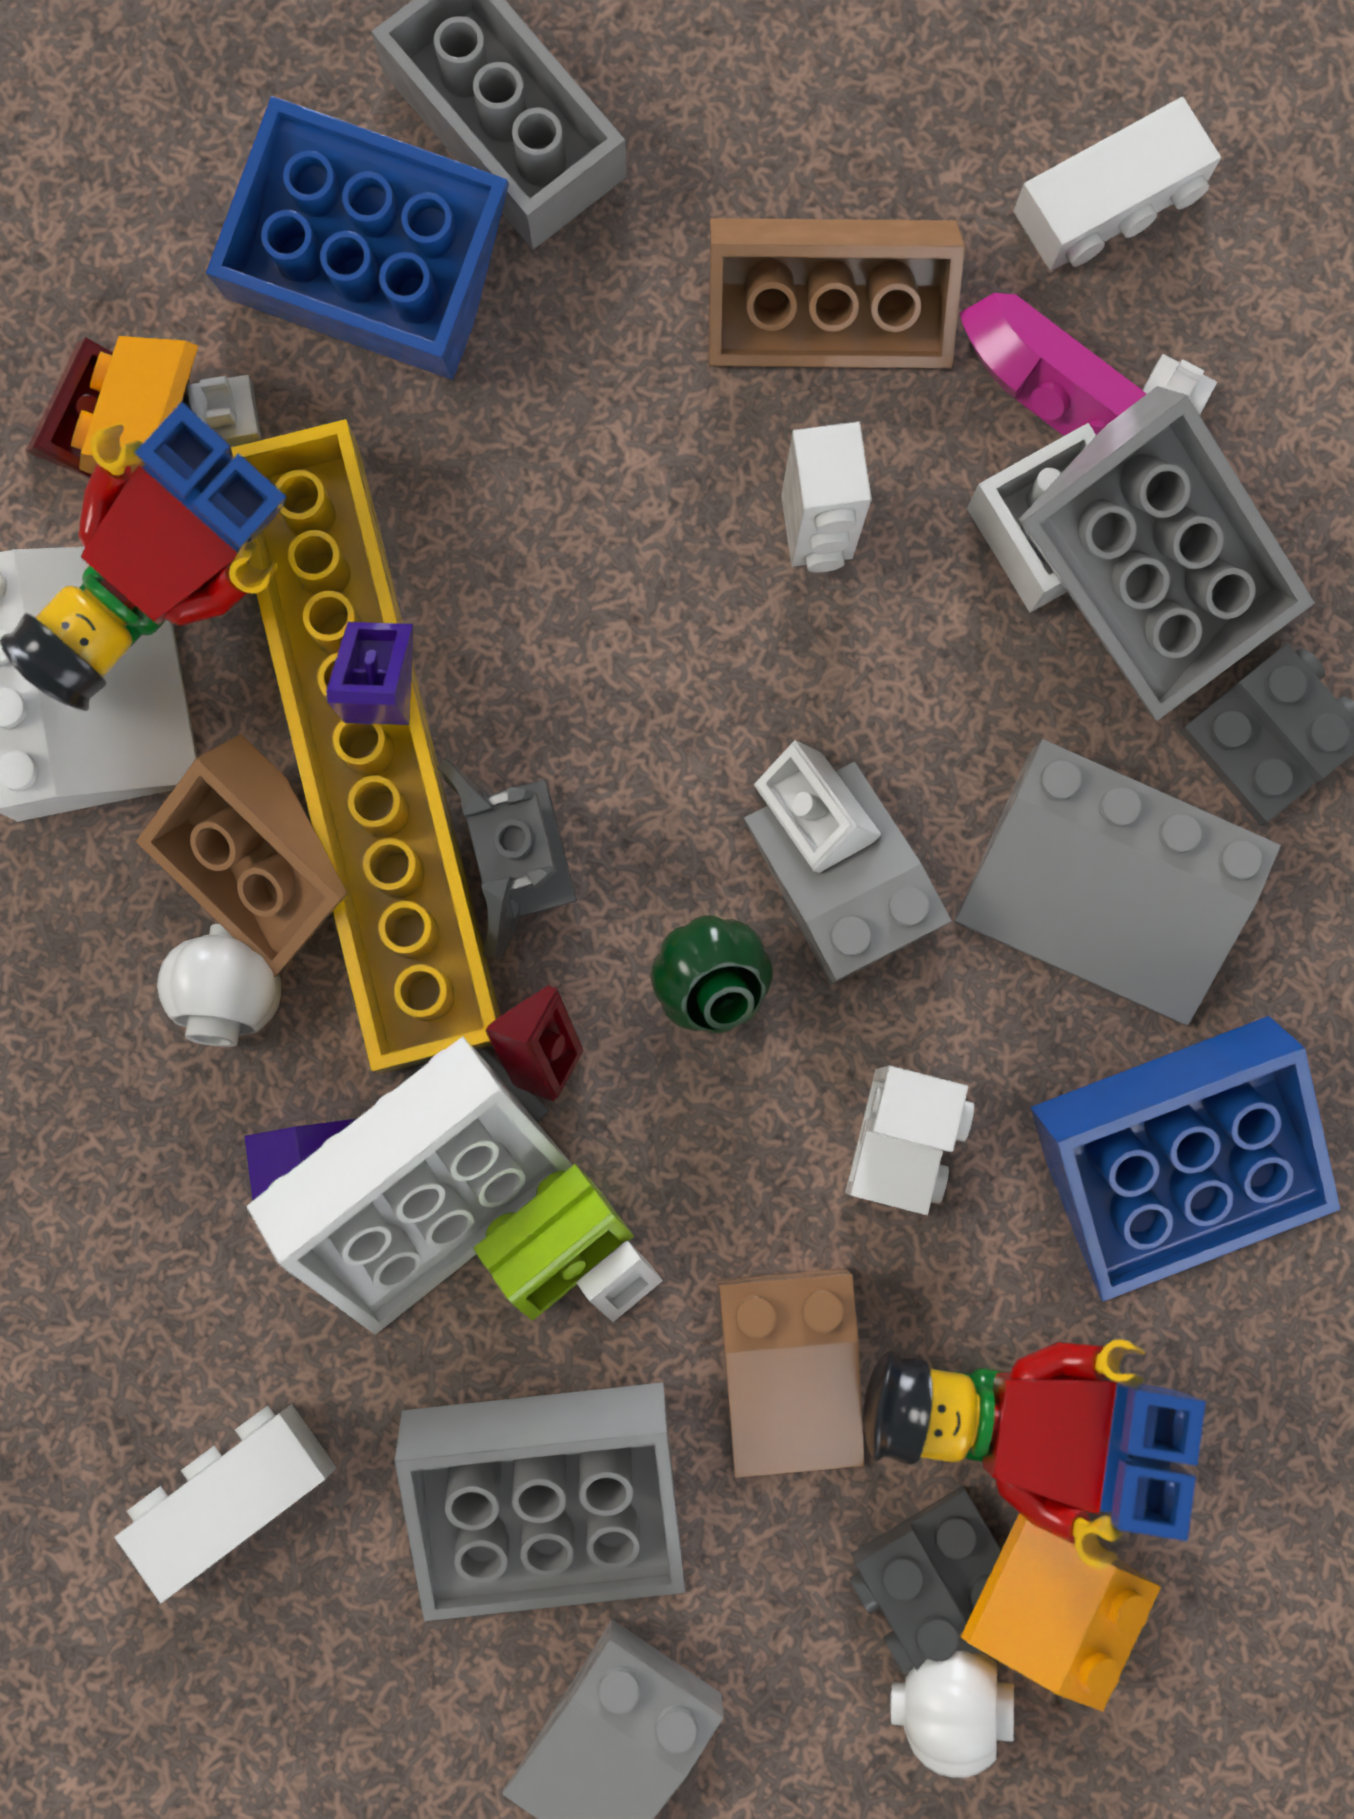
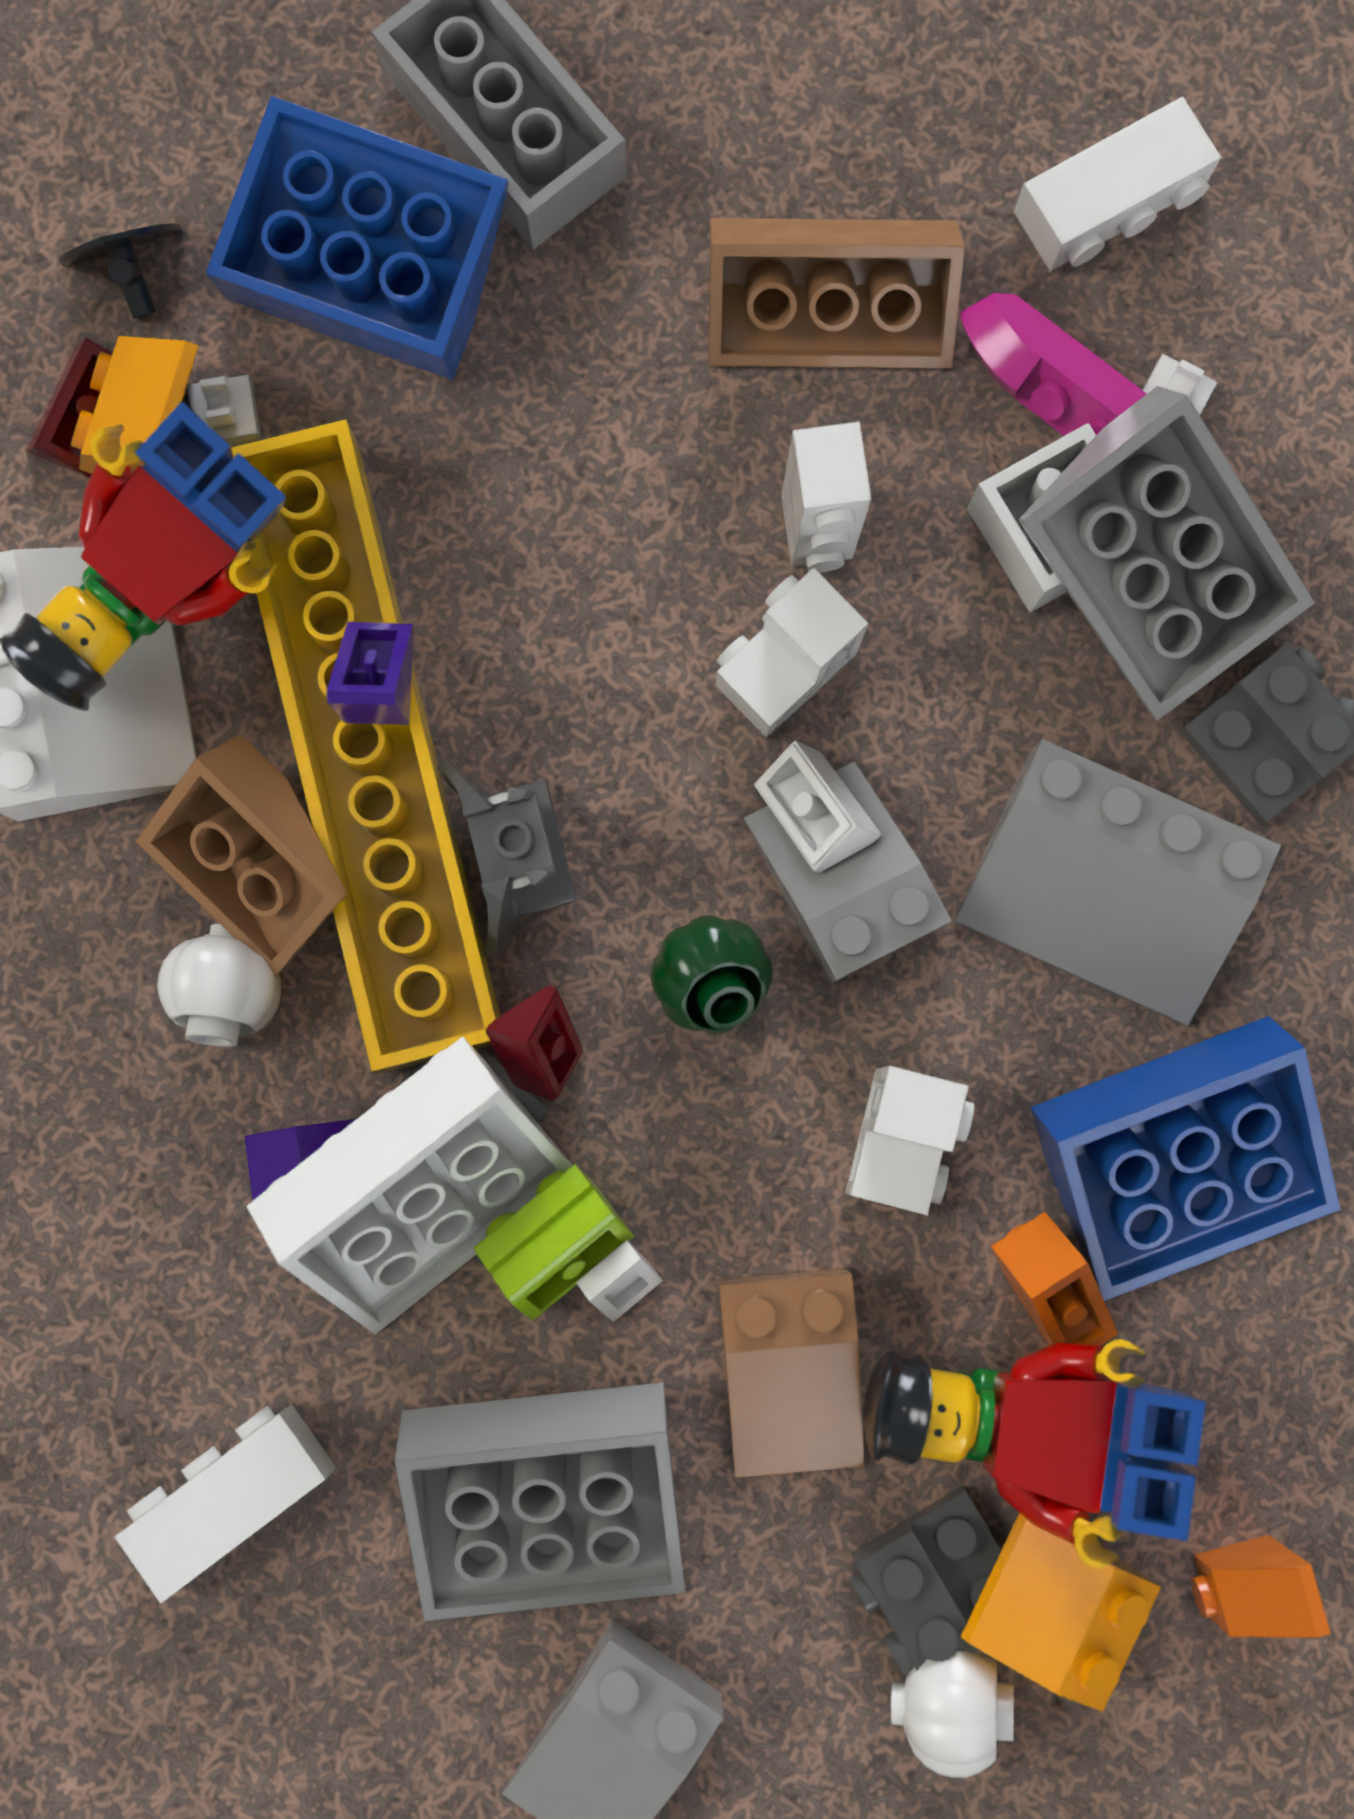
(124, 264): none -> black shield
(802, 645): none -> white brick
(1054, 1283): none -> orange slope
(1259, 1591): none -> orange slope

